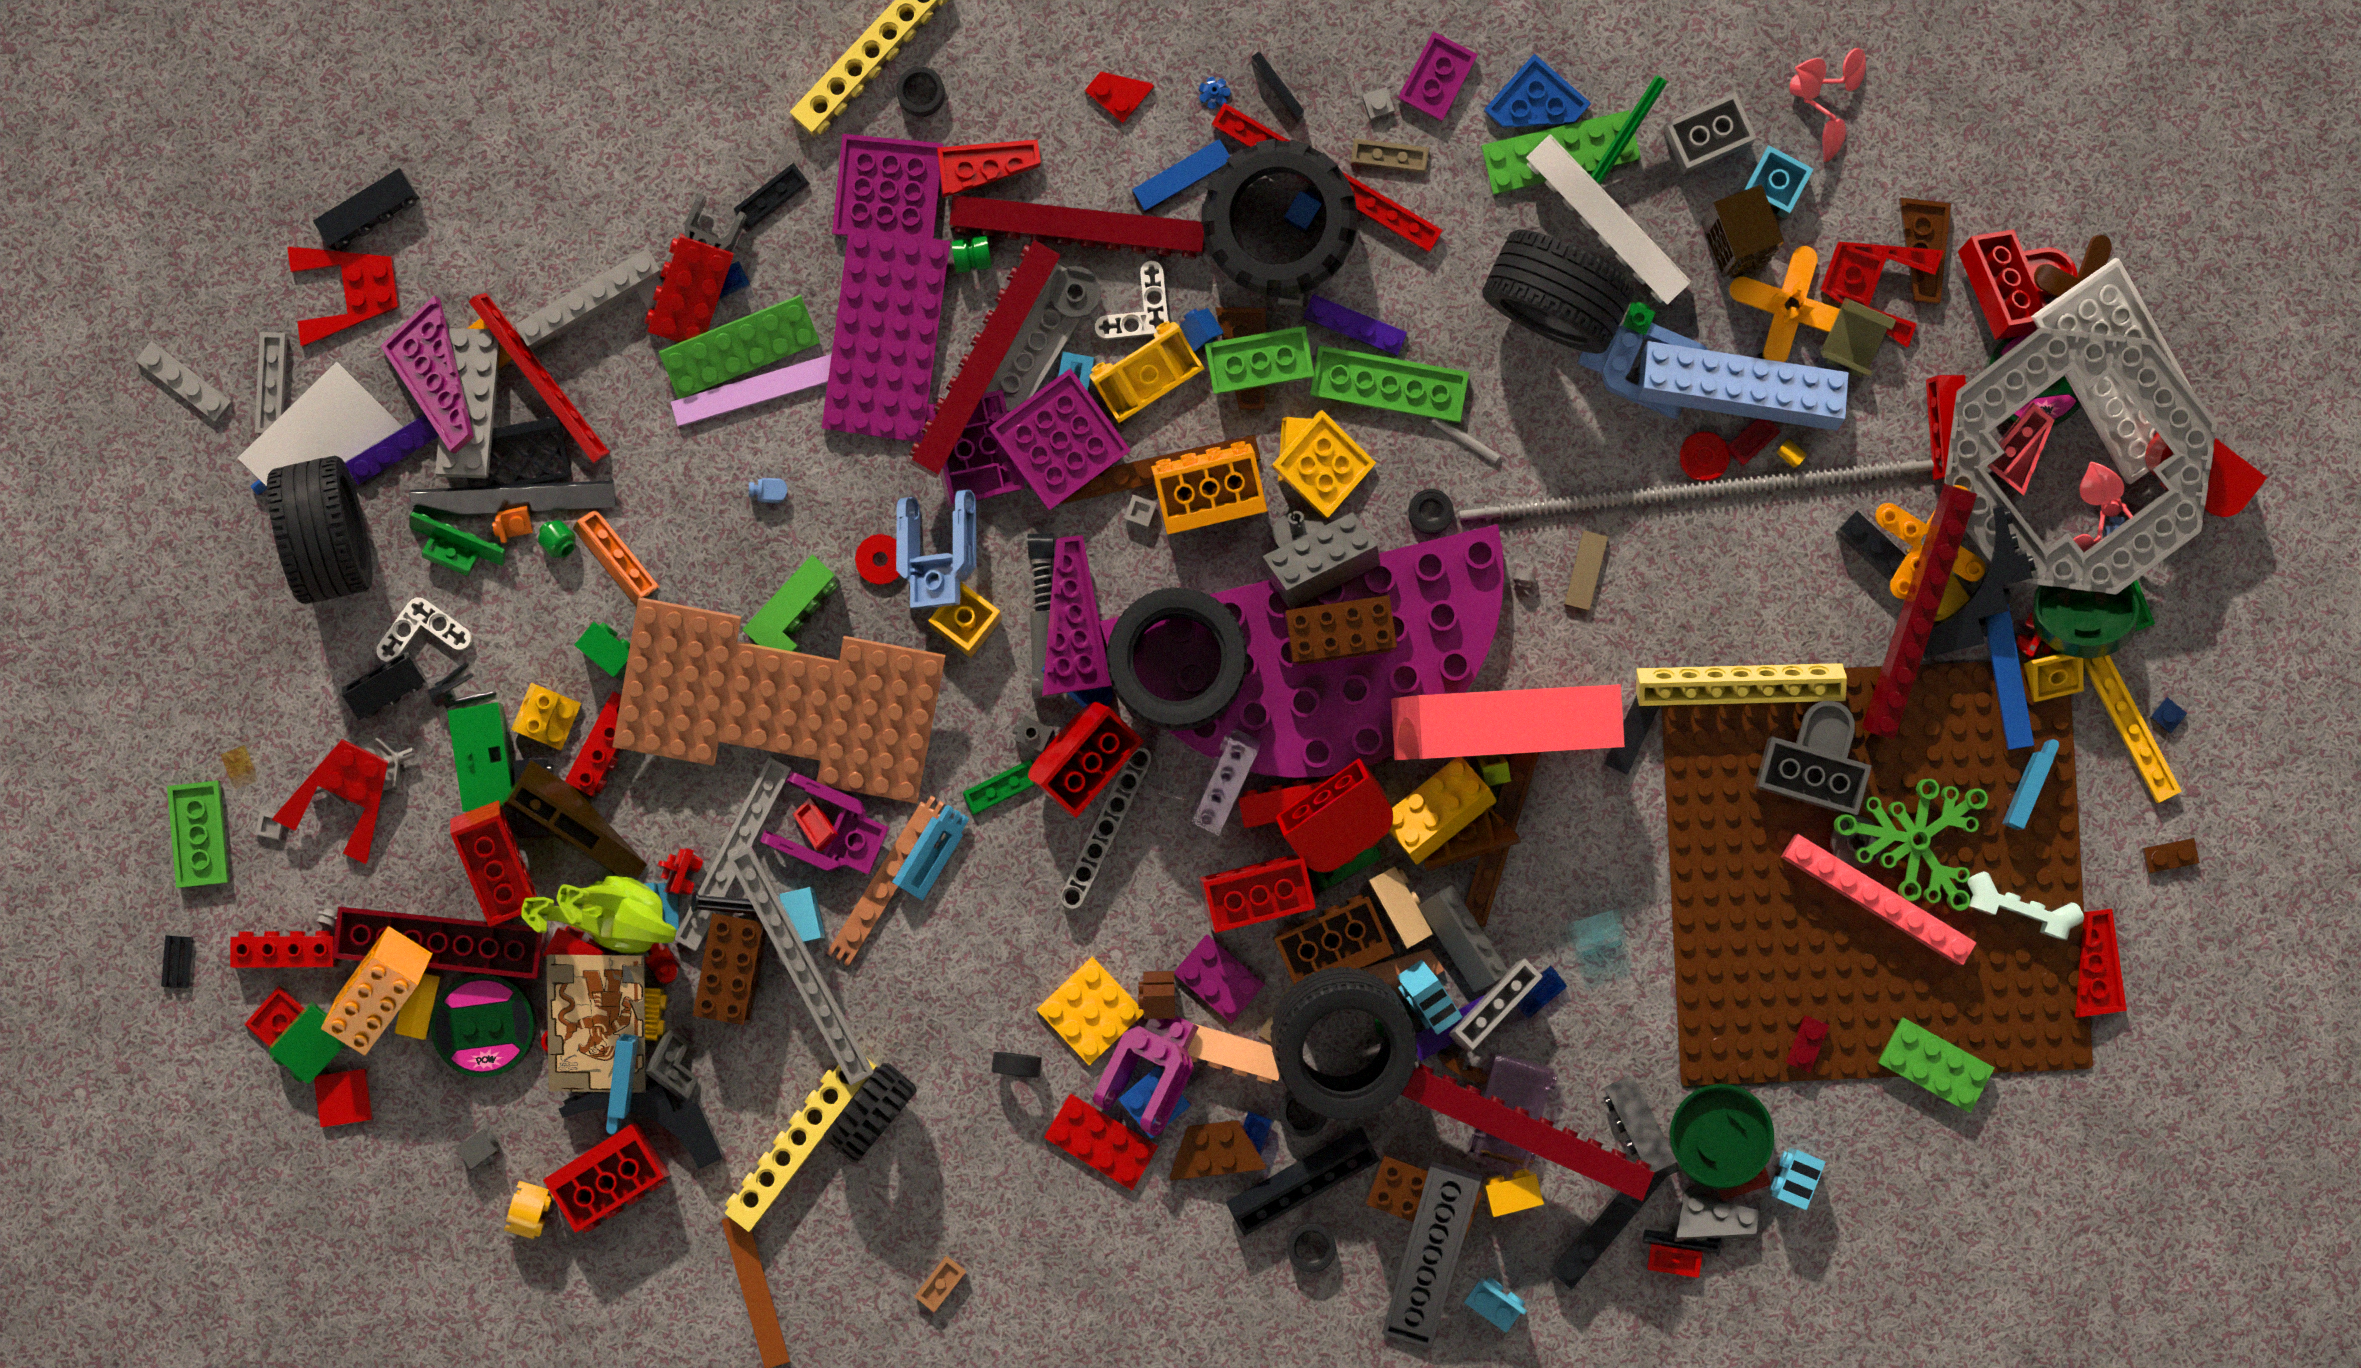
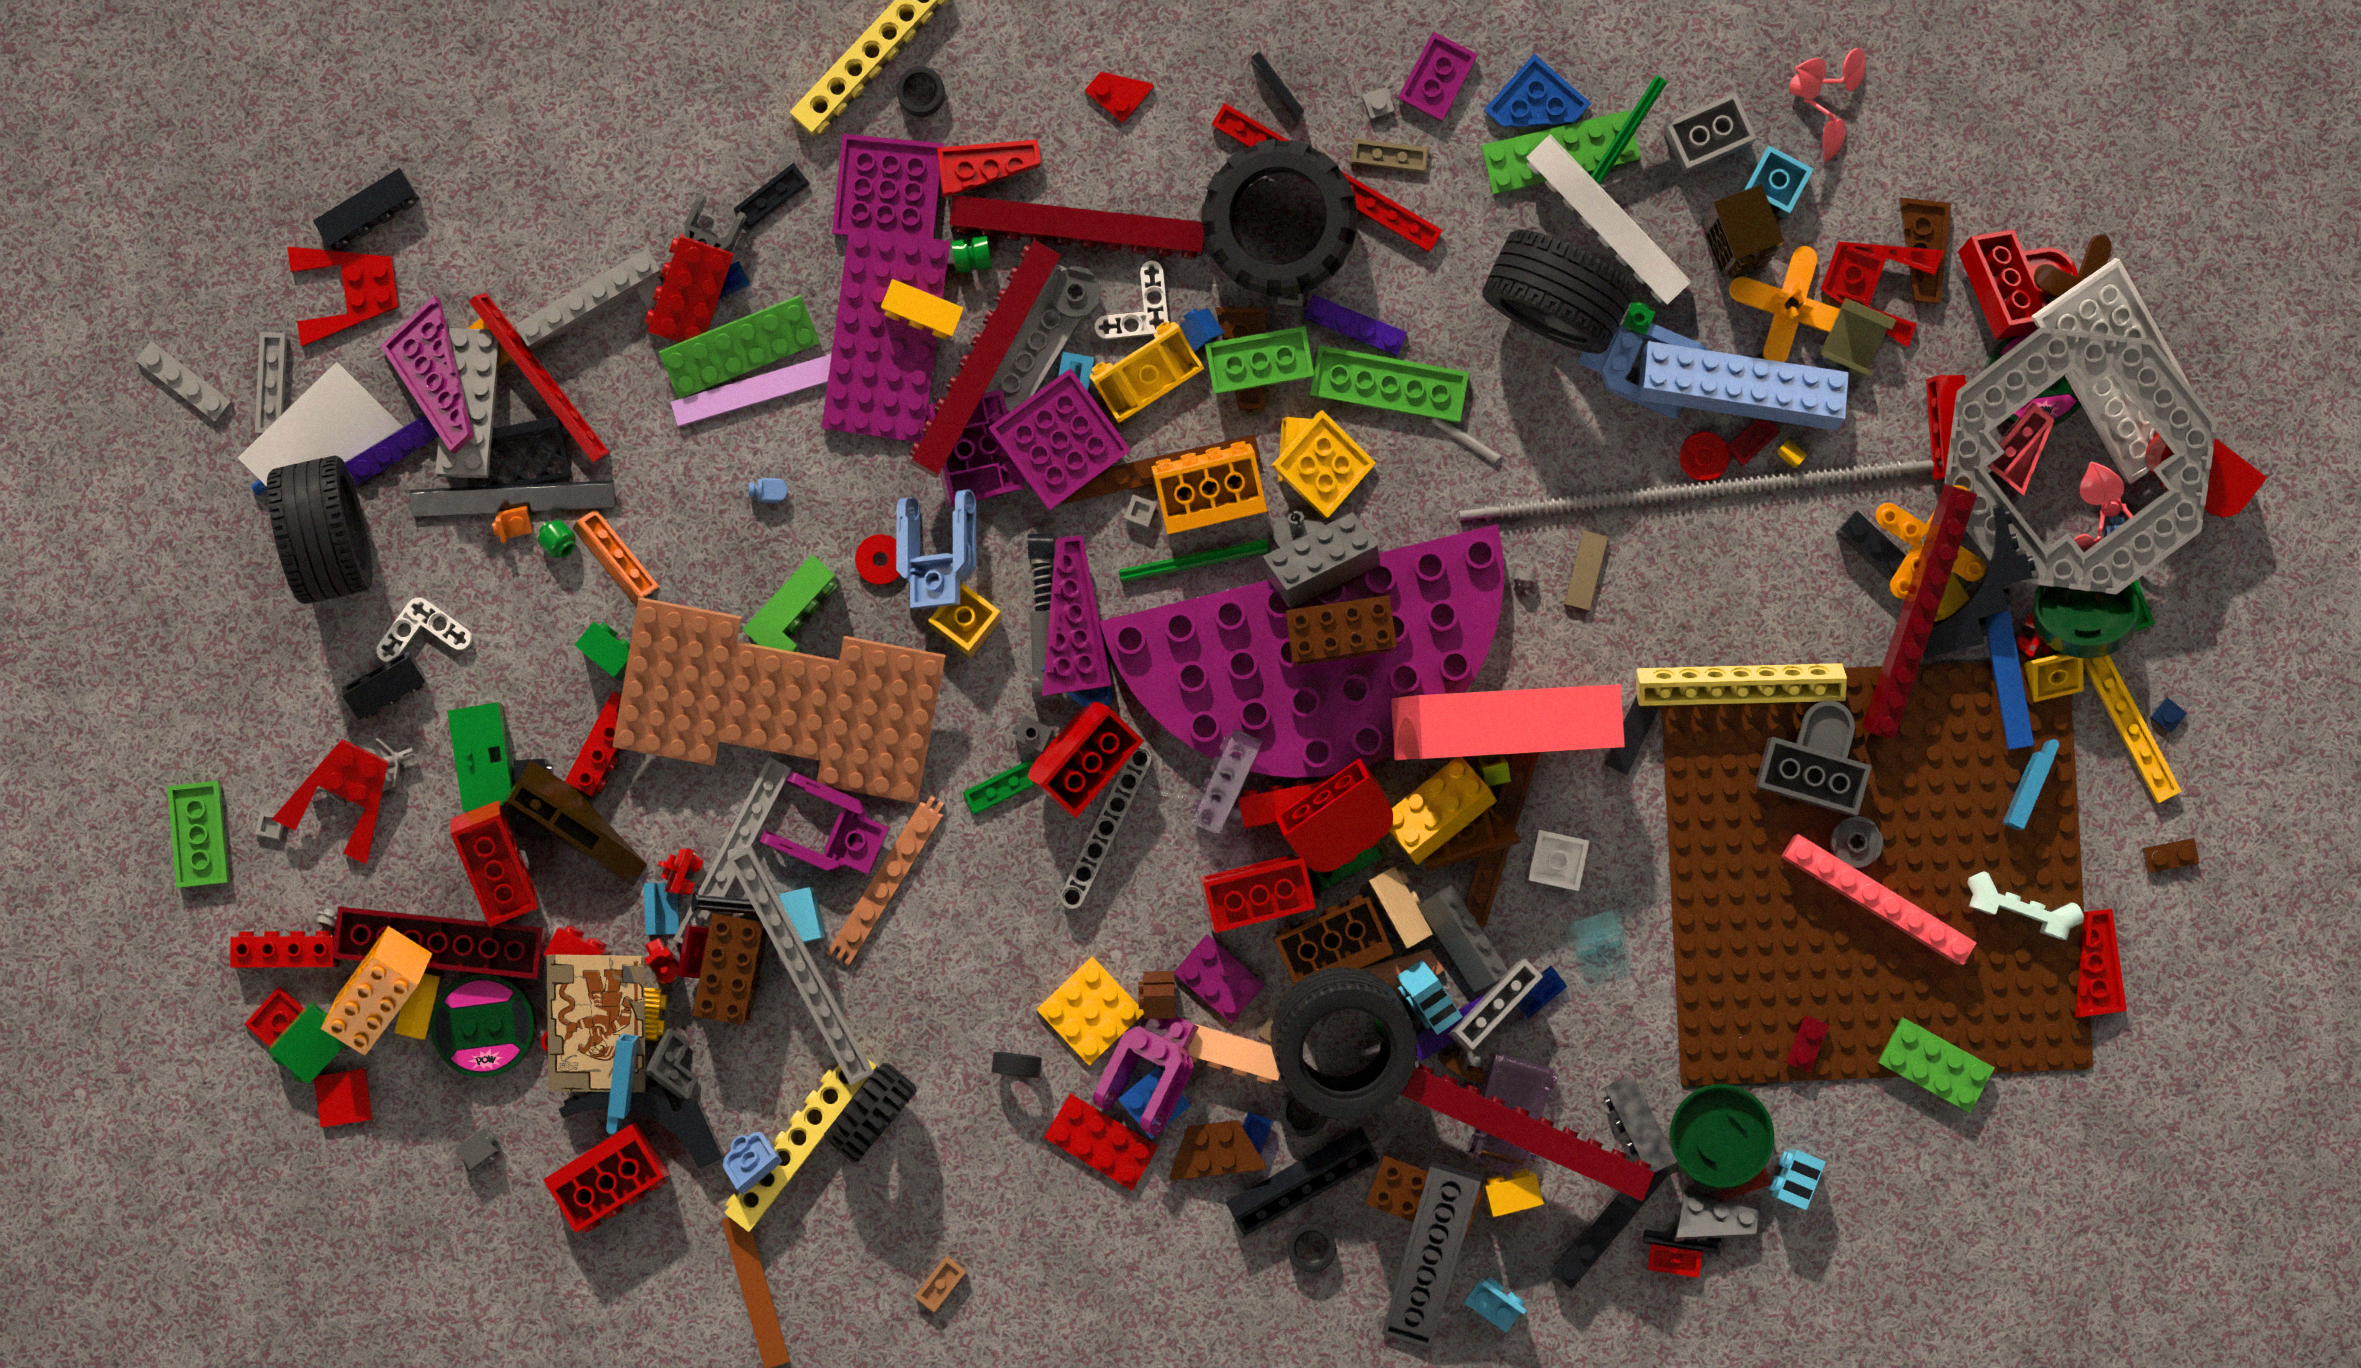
(176, 963): black tile -> none
(237, 761): clear yellow tile -> none
(443, 691): black plant -> none
(452, 547): green bracket -> none
(527, 1210): yellow brick -> none
(546, 716): yellow brick -> none
(613, 911): lime animal -> none
(692, 951): none -> dark red plate
(750, 1160): none -> medium blue plate
(815, 824): red tile -> none
(921, 309): none -> yellow brick
(924, 860): dark azure hinge -> none
(1165, 605): black tyre -> none
(1181, 175): blue tile -> none
(1193, 561): none -> green axle
(1214, 97): blue plant -> none
(1303, 211): blue brick -> none
(1424, 525): black tyre -> none
(1558, 860): none -> white plate
(1887, 834): bright green plant -> none

